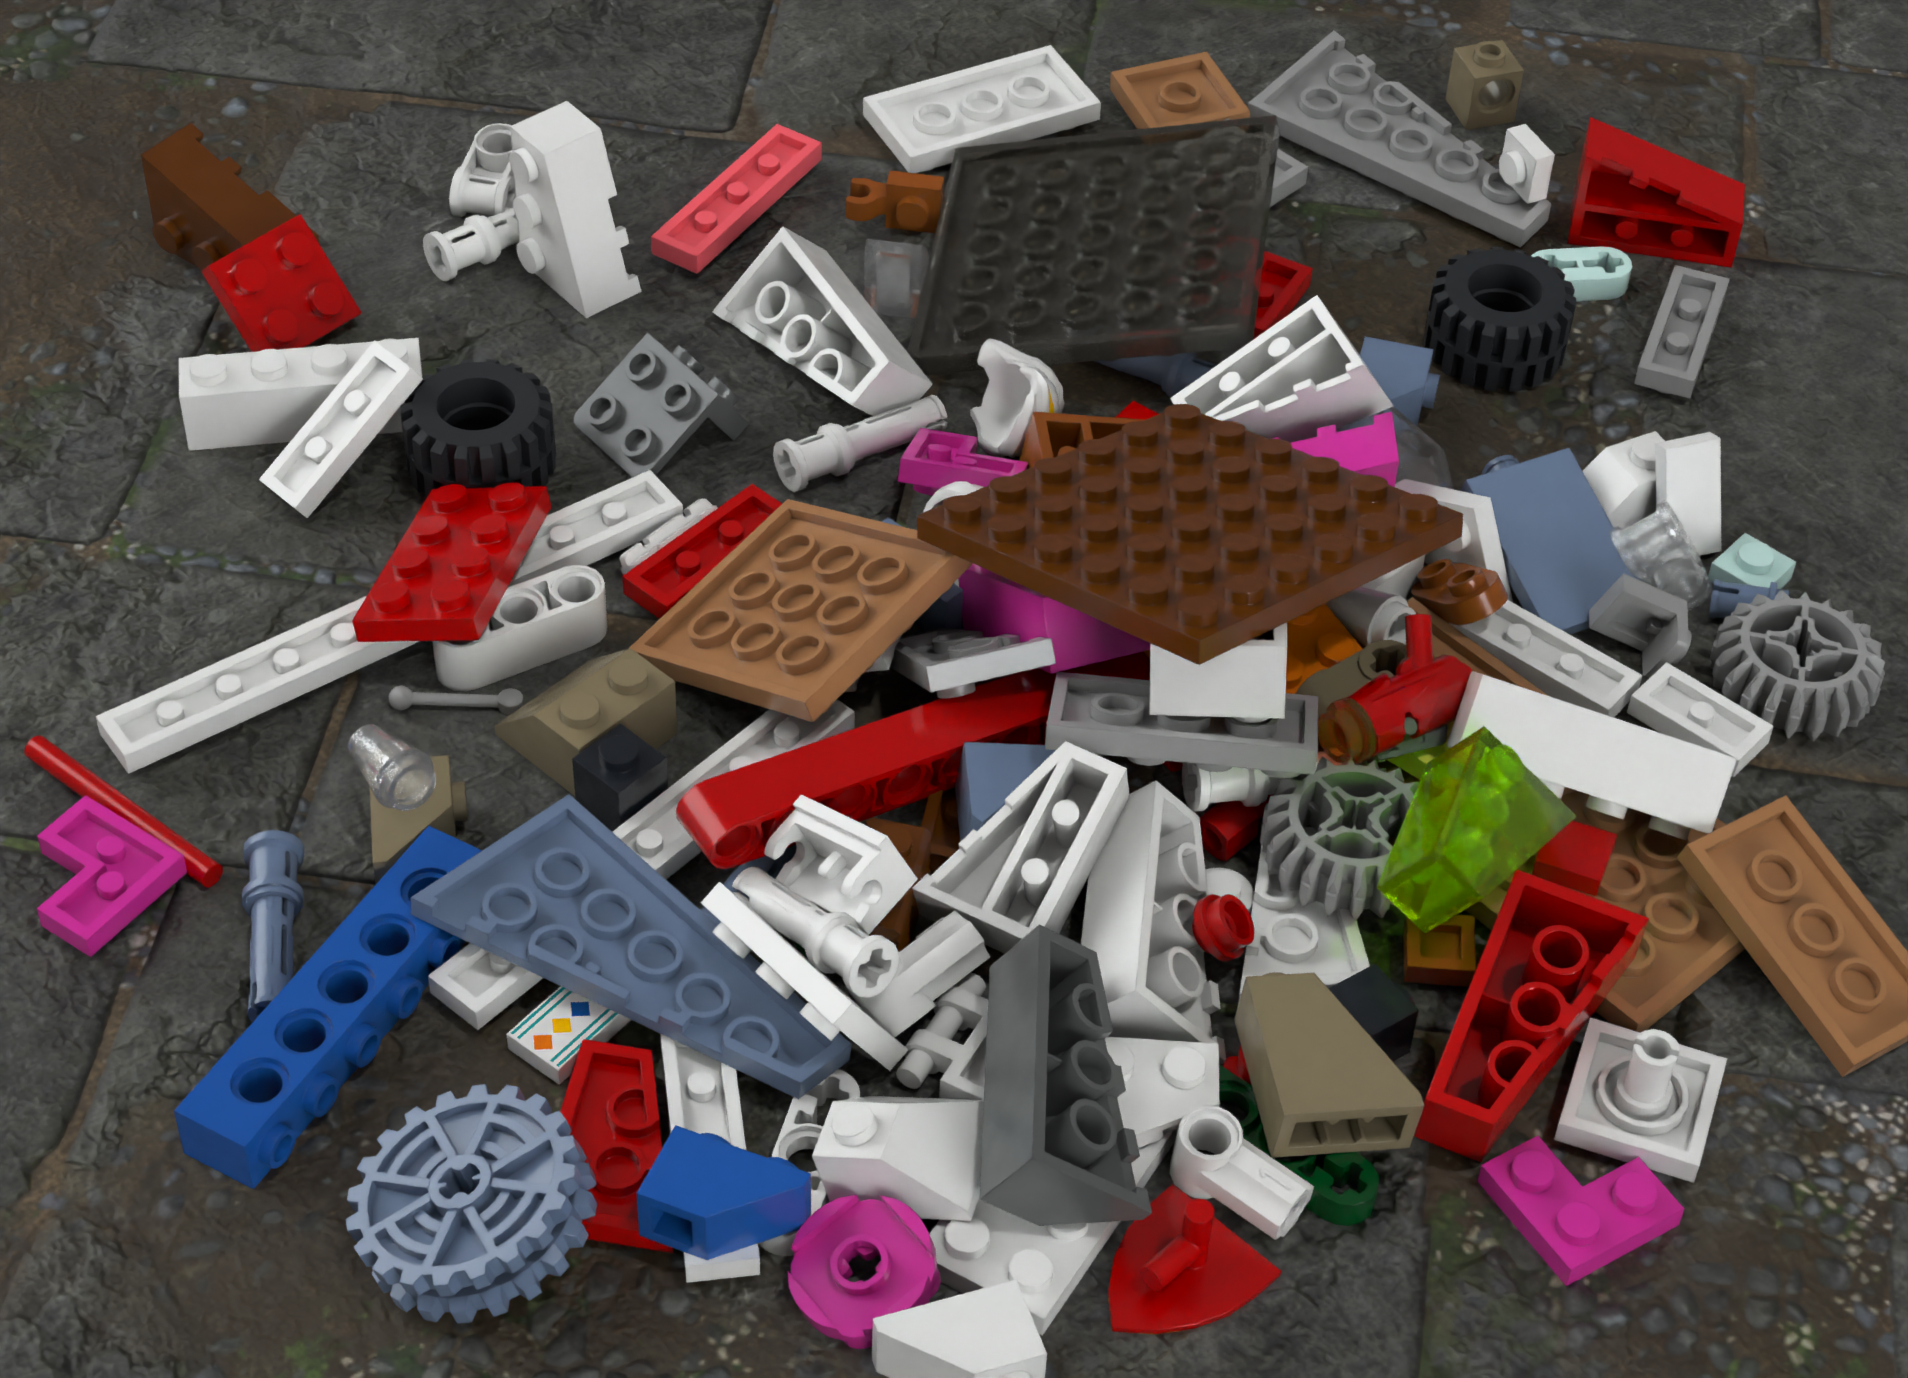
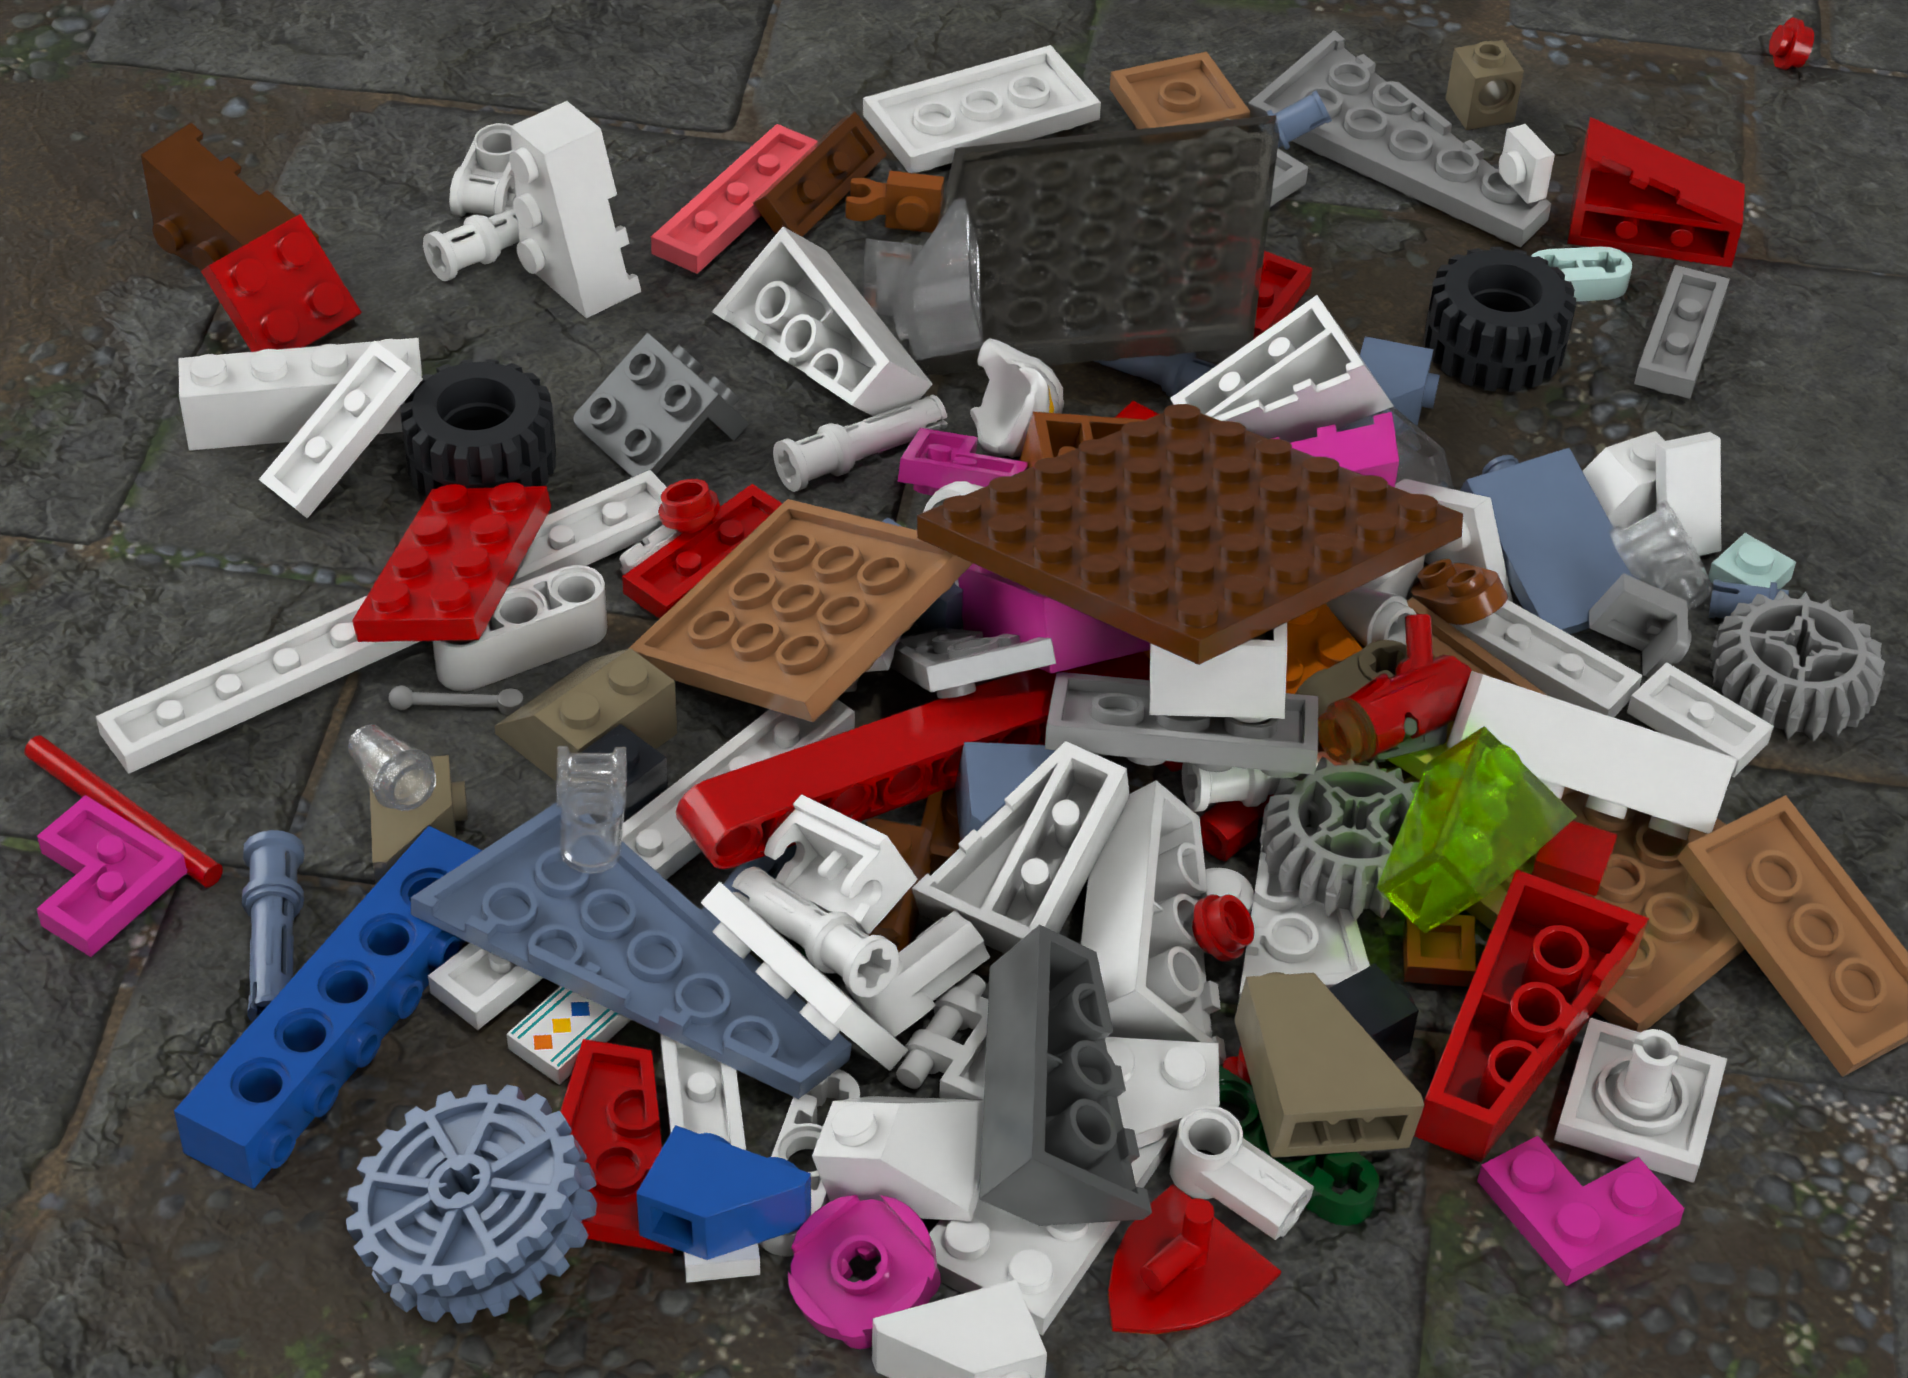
(591, 807): none -> clear piece
(688, 506): none -> red plate
(820, 177): none -> reddish brown plate
(943, 290): none -> clear slope
(1300, 118): none -> sand blue pin
(1791, 44): none -> red plate

